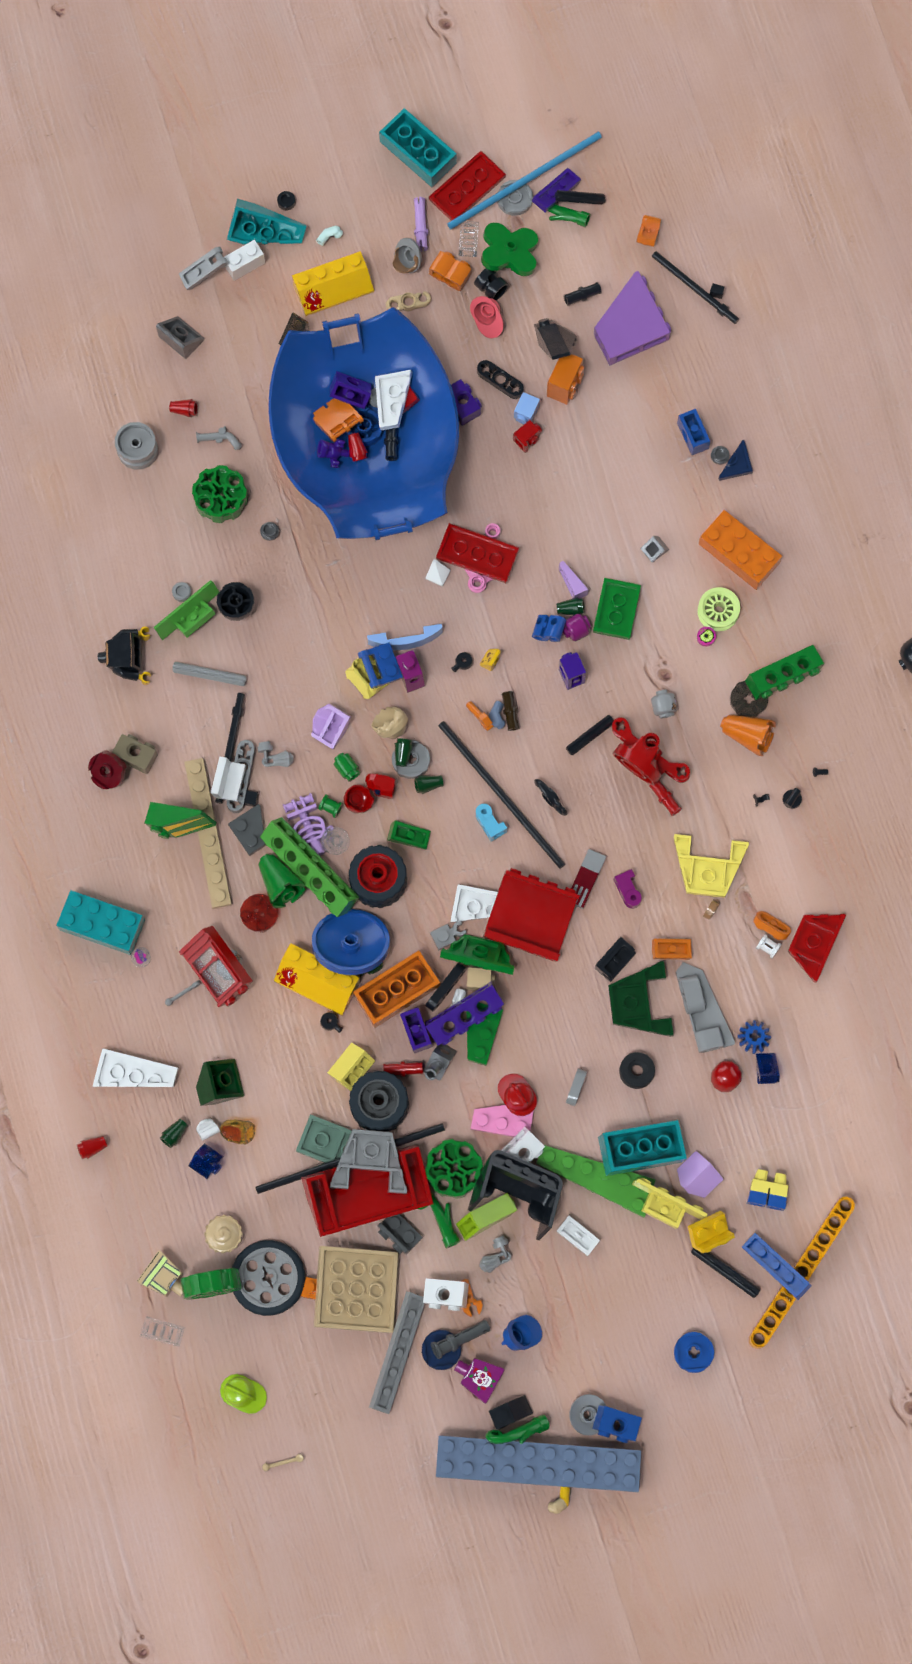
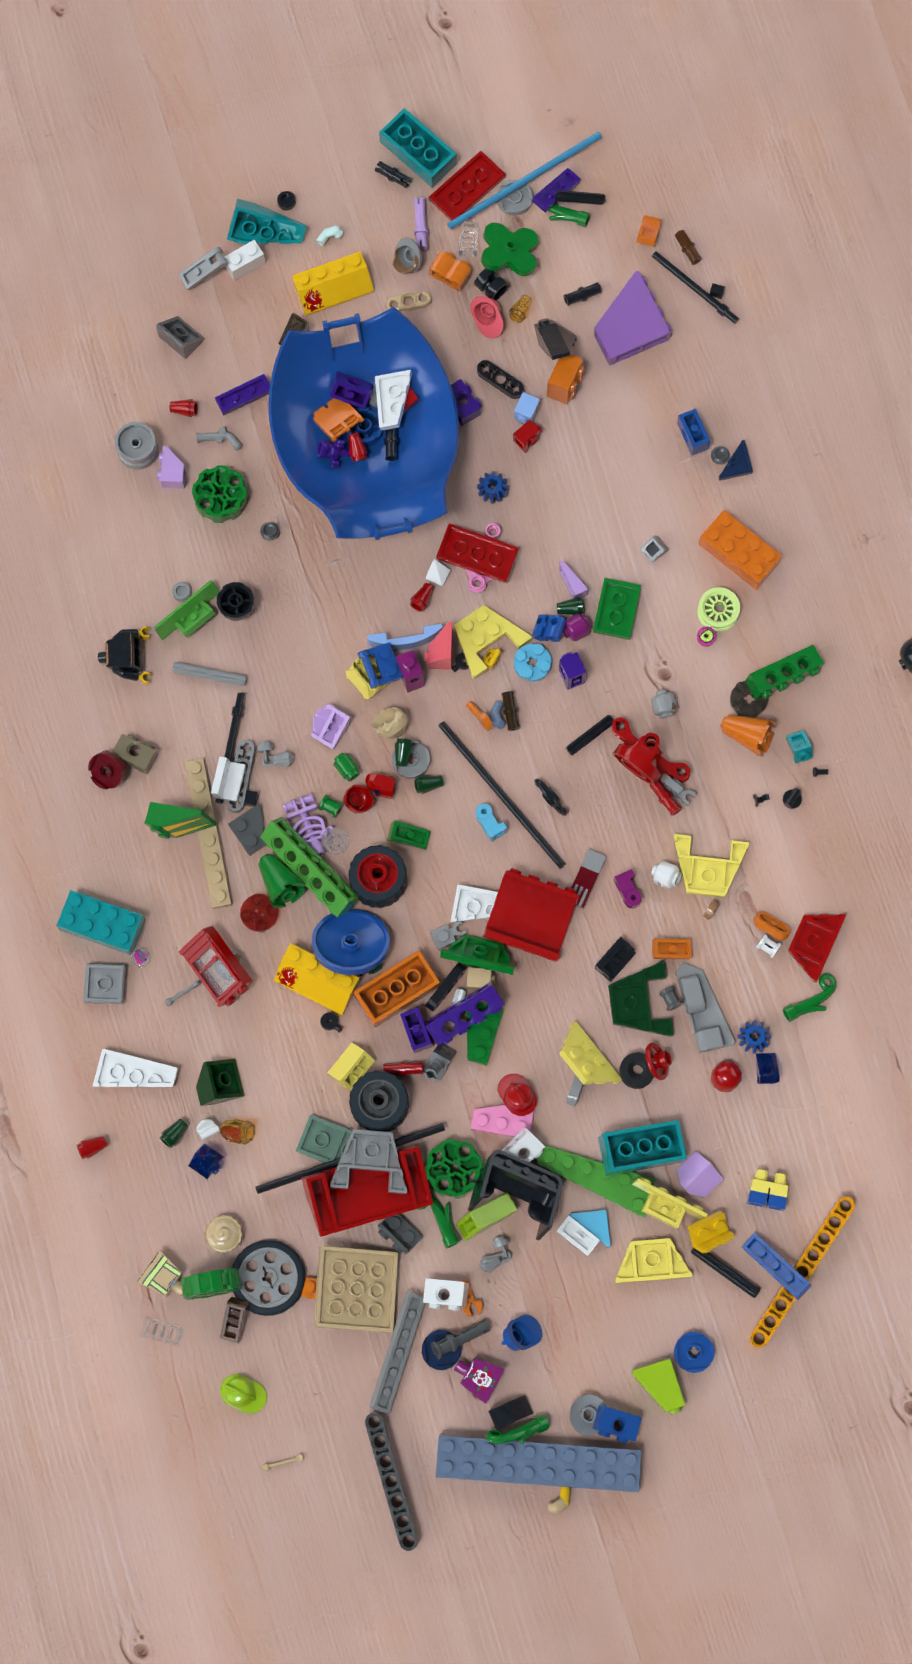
(104, 984): none -> light grey plate
(172, 470): none -> lavender slope
(237, 1307): none -> reddish brown slope
(243, 394): none -> dark purple plate
(391, 1471): none -> dark grey beam
(393, 174): none -> black pin
(421, 598): none -> red cone
(440, 649): none -> coral slope
(480, 631): none -> light yellow wing
(492, 494): none -> blue gear
(520, 309): none -> clear yellow cone
(534, 652): none -> medium azure plate
(586, 1058): none -> light yellow wing
(595, 1223): none -> medium azure tile
(652, 1261): none -> light yellow wing
(660, 1060): none -> red piece
(661, 1384): none -> lime slope
(666, 875): none -> white head
(670, 998): none -> dark grey bush
(675, 788): none -> light grey plate
(688, 247): none -> reddish brown axle
(800, 746): none -> teal bracket
(811, 1004): none -> green plant

